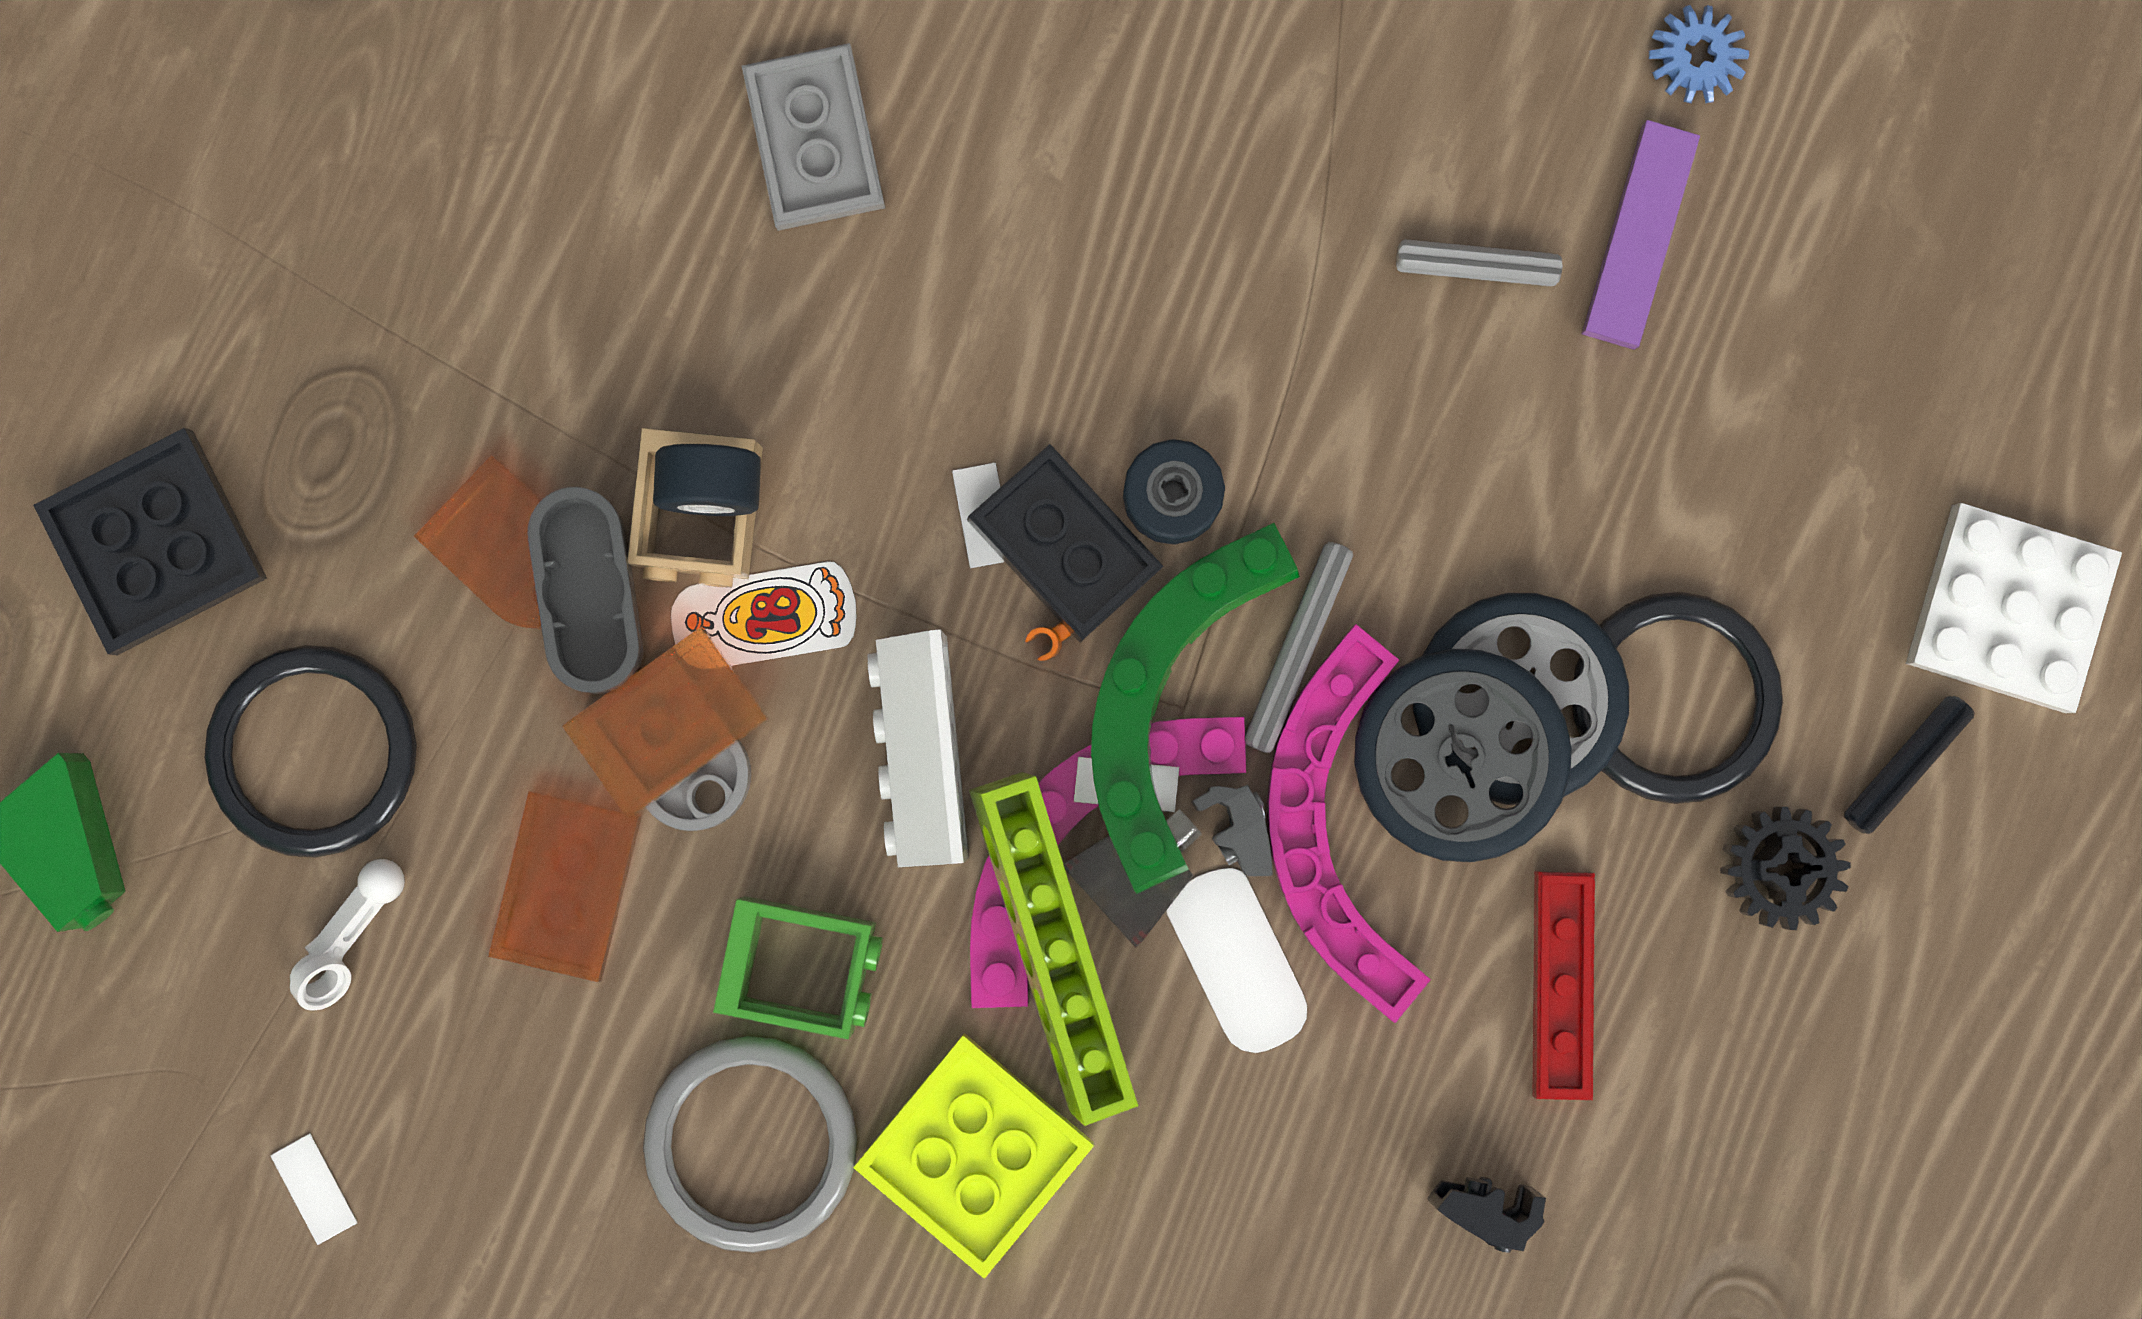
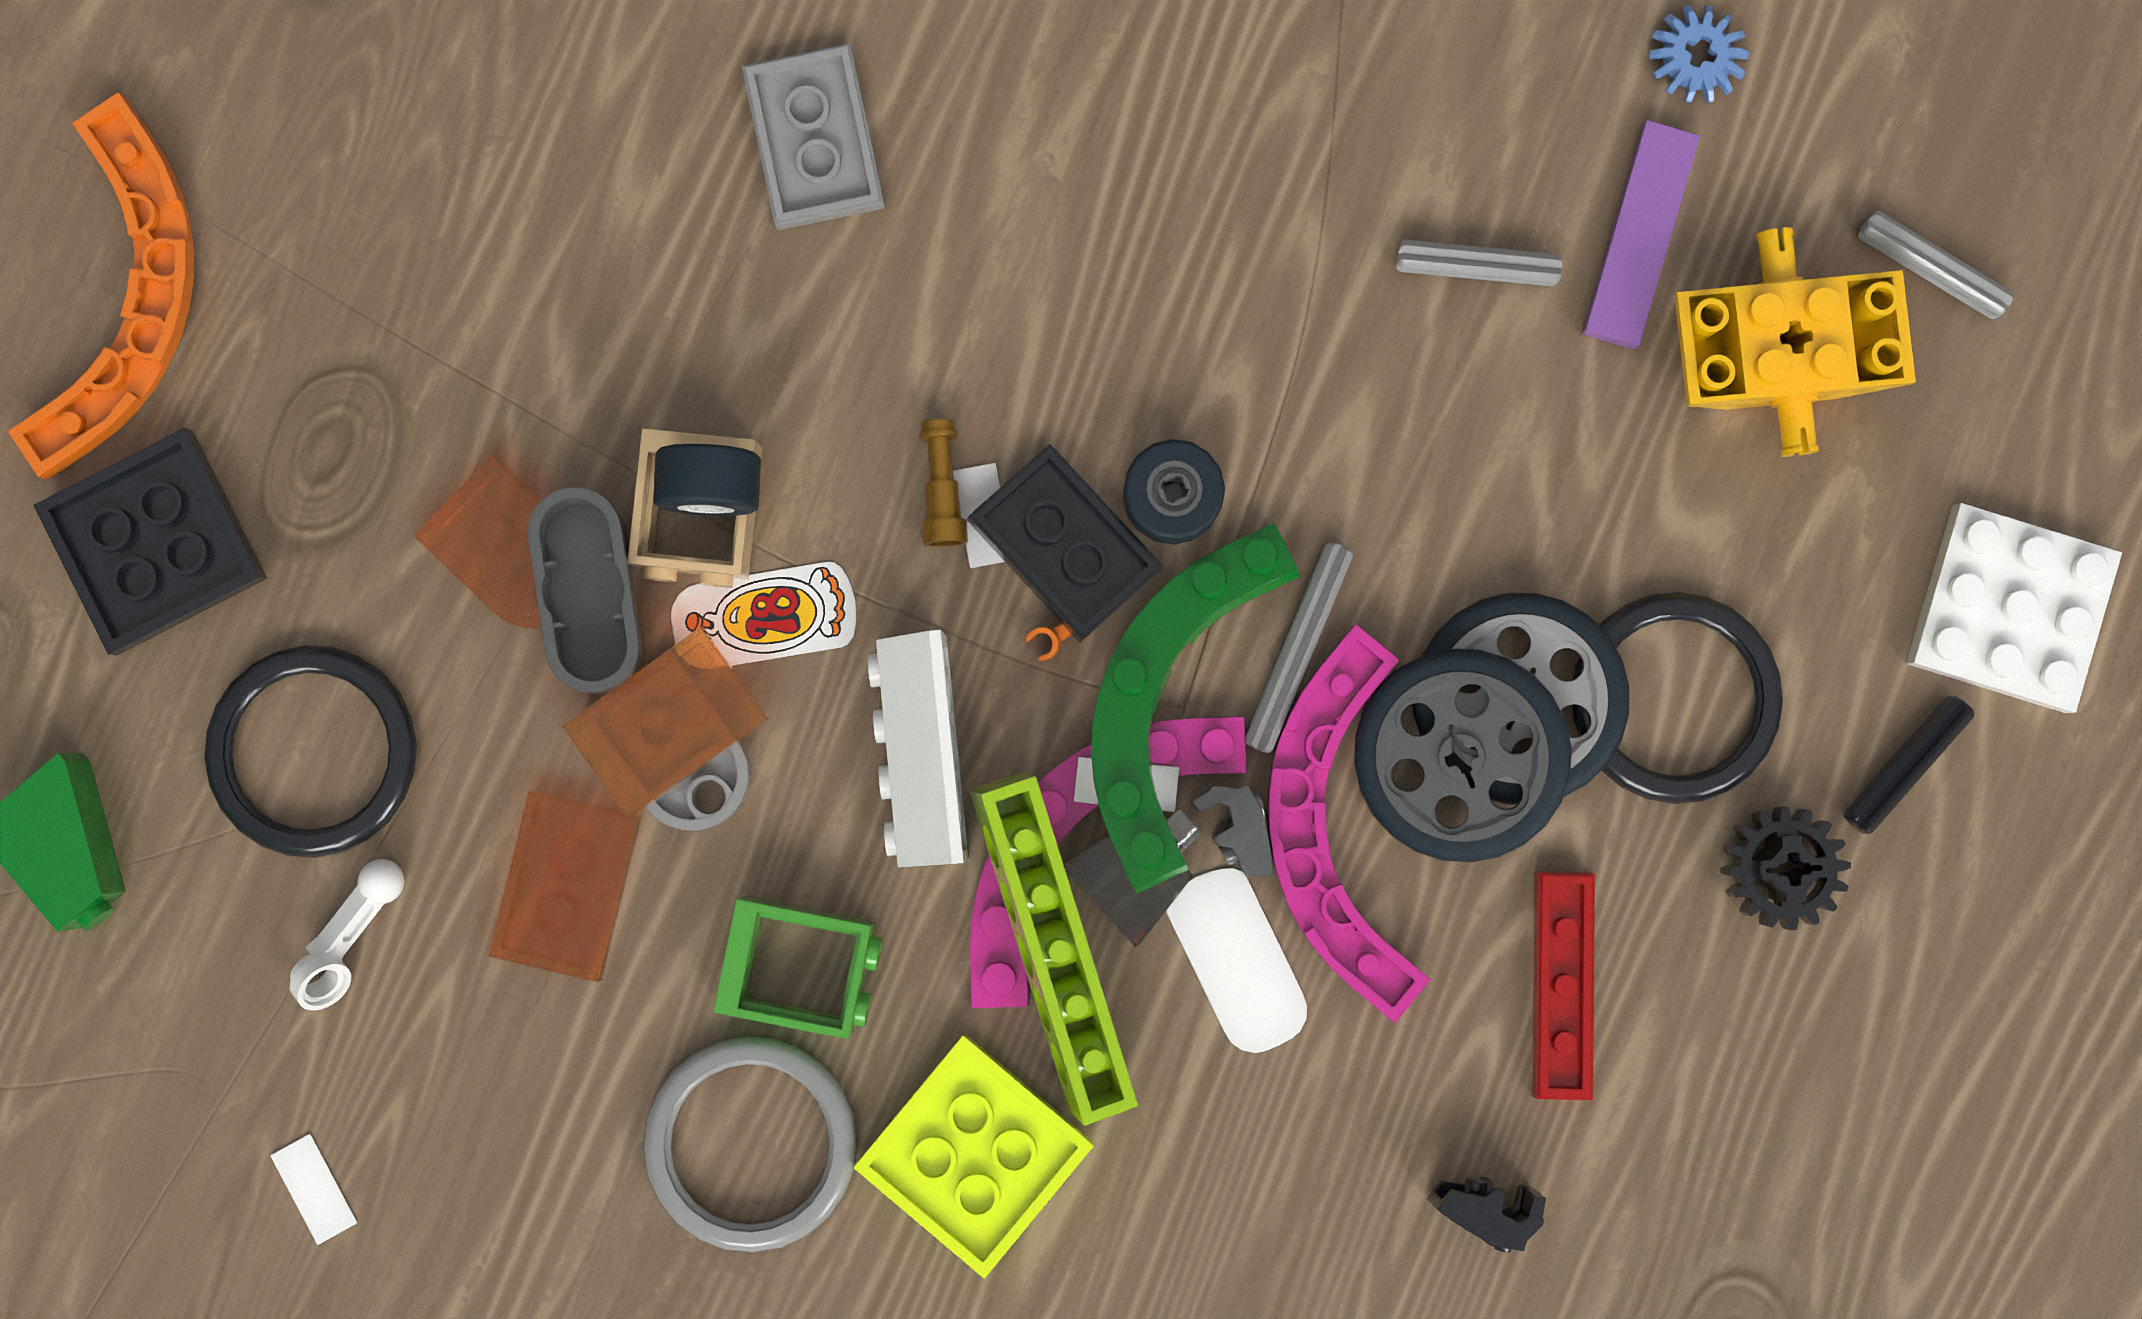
(154, 300): none -> orange plate
(944, 520): none -> pearl gold piece
(1841, 330): none -> yellow slope
(1935, 265): none -> light grey axle

